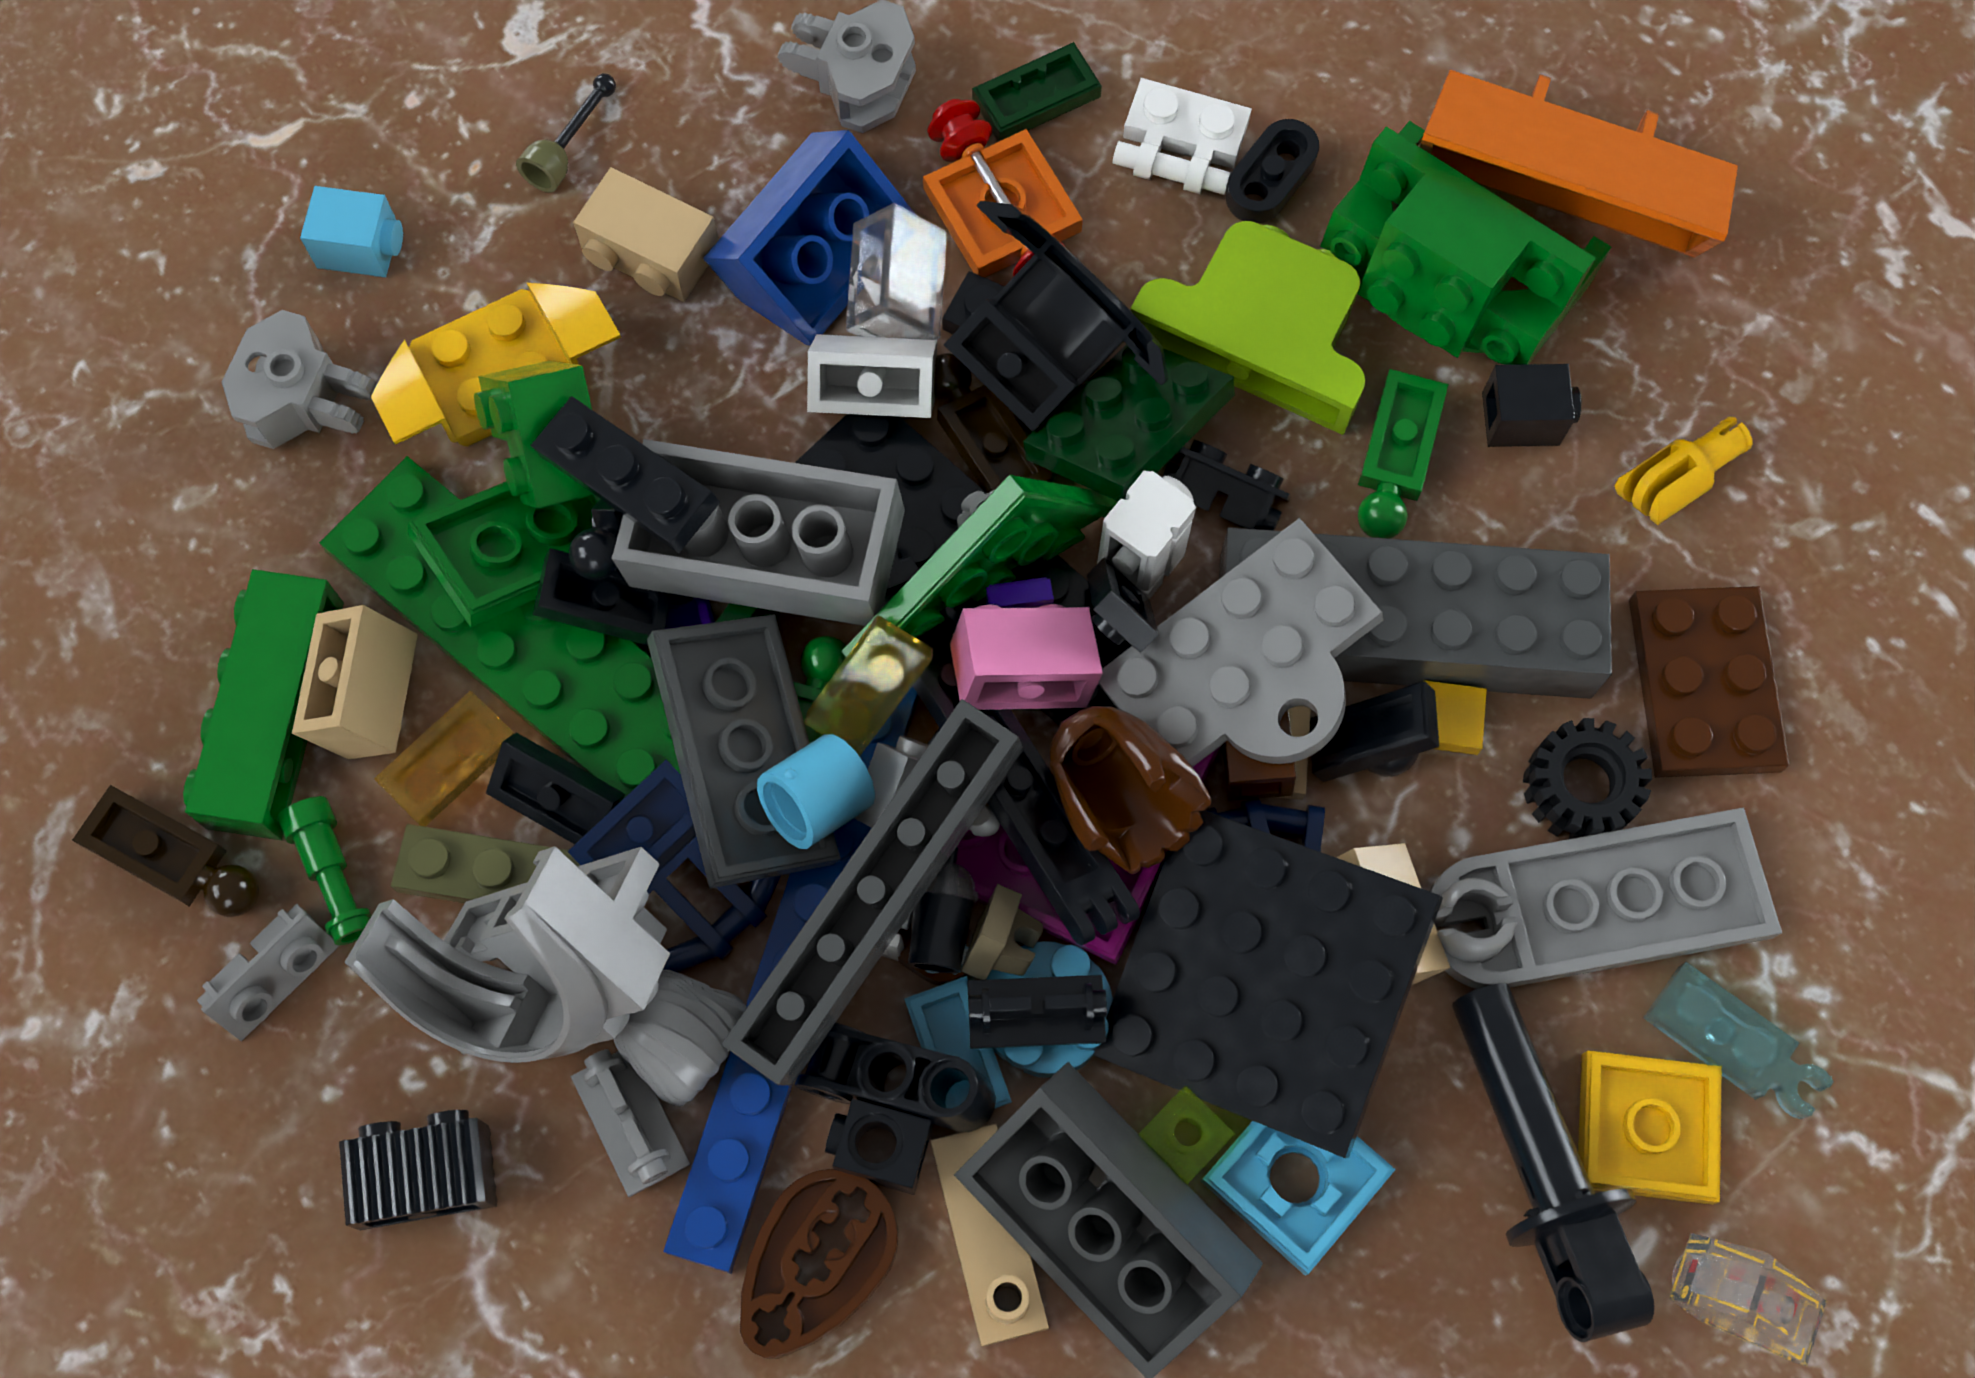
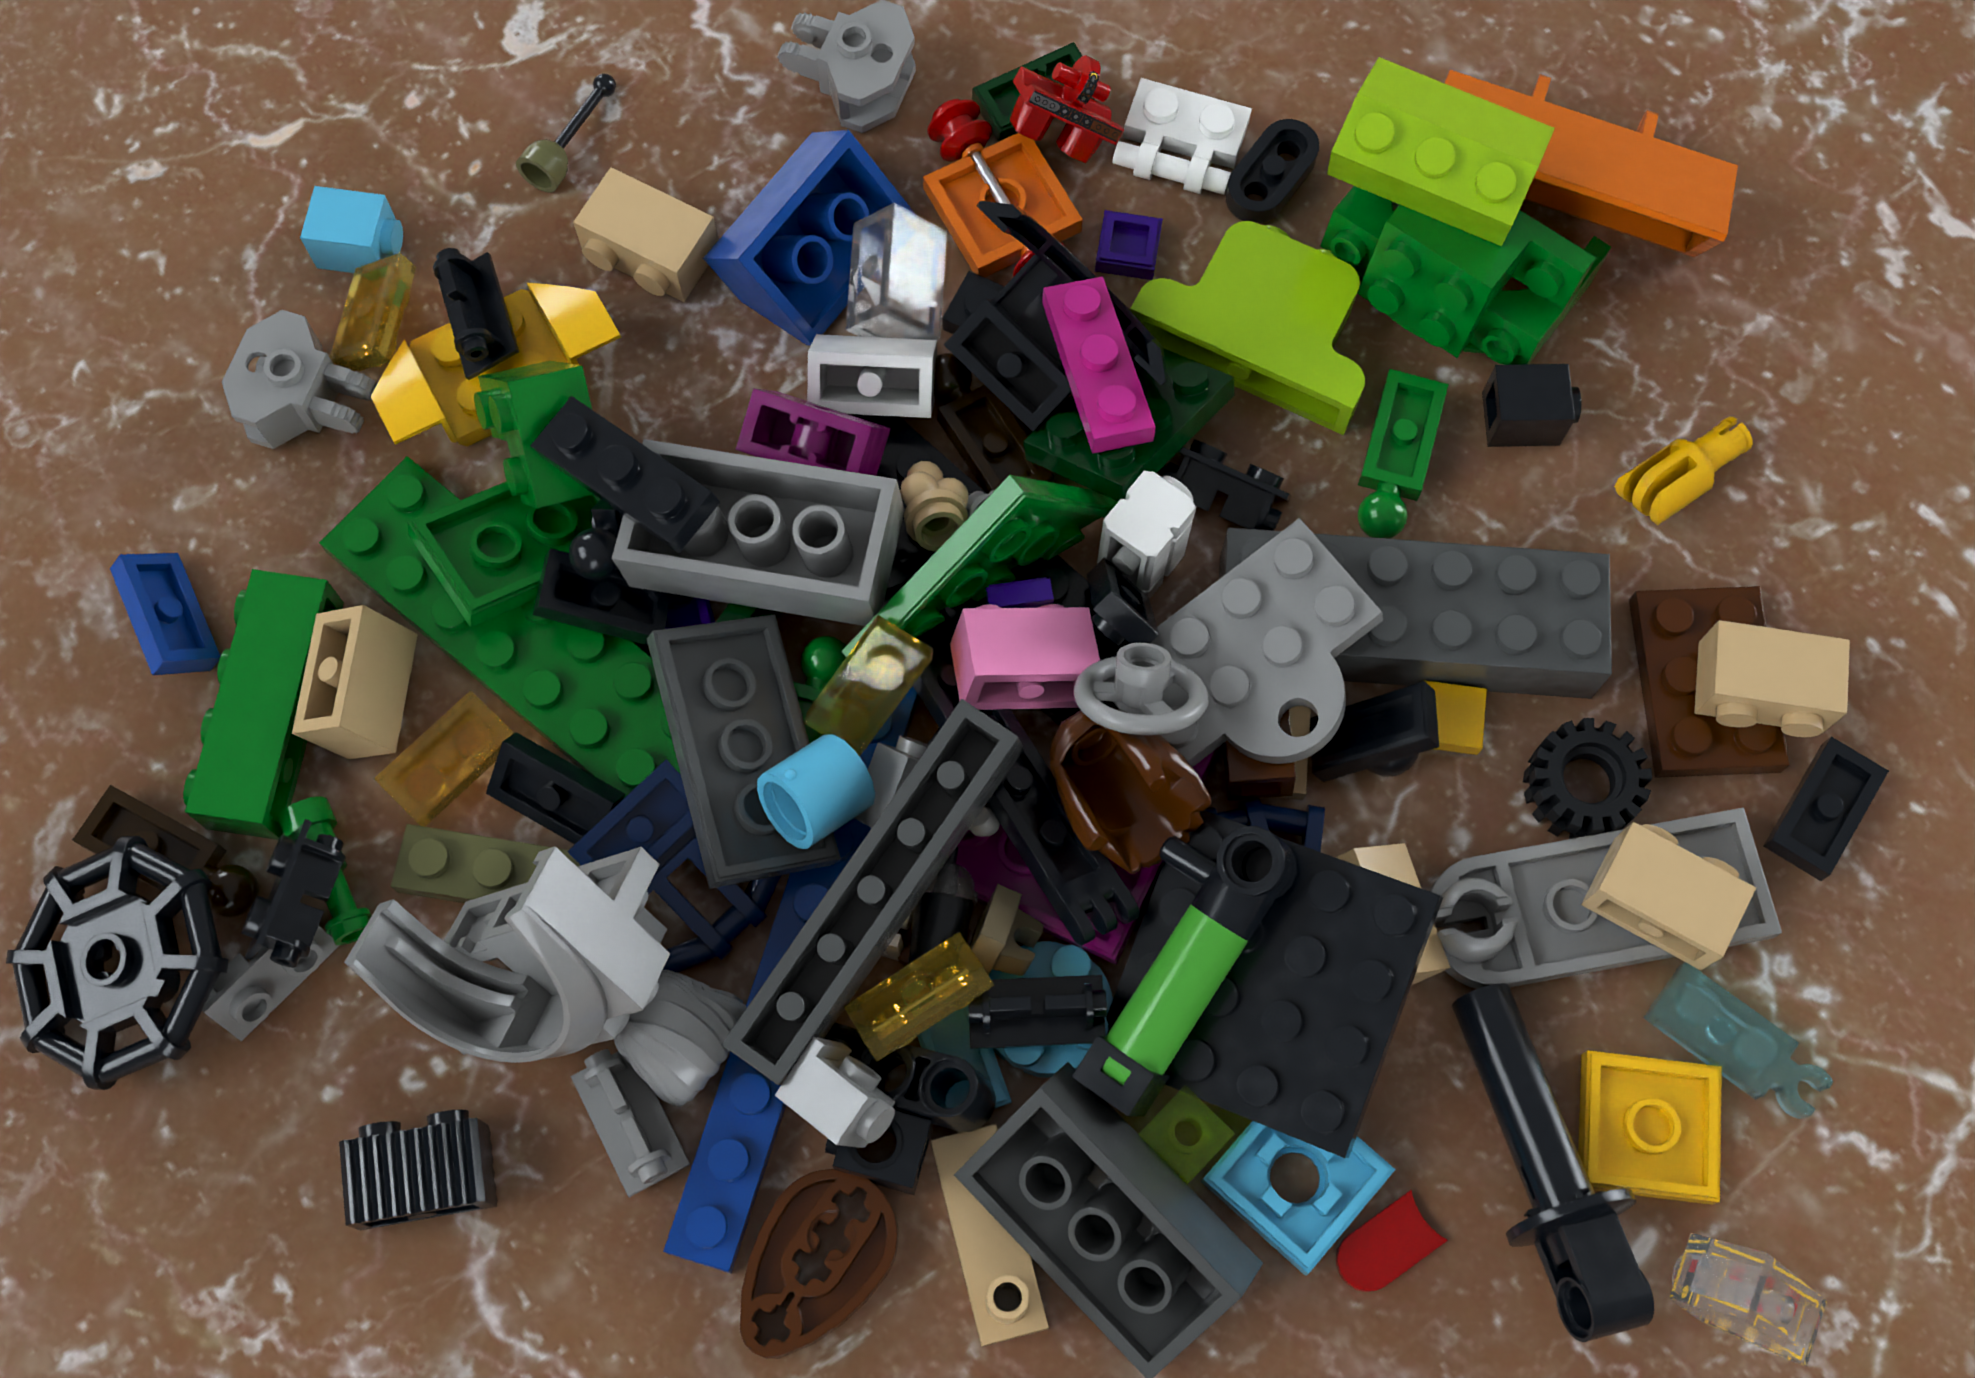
(146, 969): none -> black plate
(165, 613): none -> blue plate
(281, 920): none -> black hinge
(373, 313): none -> clear yellow plate
(475, 310): none -> black hinge
(810, 434): none -> magenta brick
(837, 1094): none -> light grey brick
(918, 996): none -> clear yellow plate
(933, 505): none -> tan piece
(1085, 118): none -> red hips
(1098, 365): none -> dark pink plate
(1128, 245): none -> dark purple tile
(1133, 1057): none -> piece
(1140, 678): none -> light grey piece
(1386, 1246): none -> red piece
(1439, 151): none -> lime slope
(1669, 895): none -> tan brick
(1772, 678): none -> tan brick
(1826, 808): none -> black plate

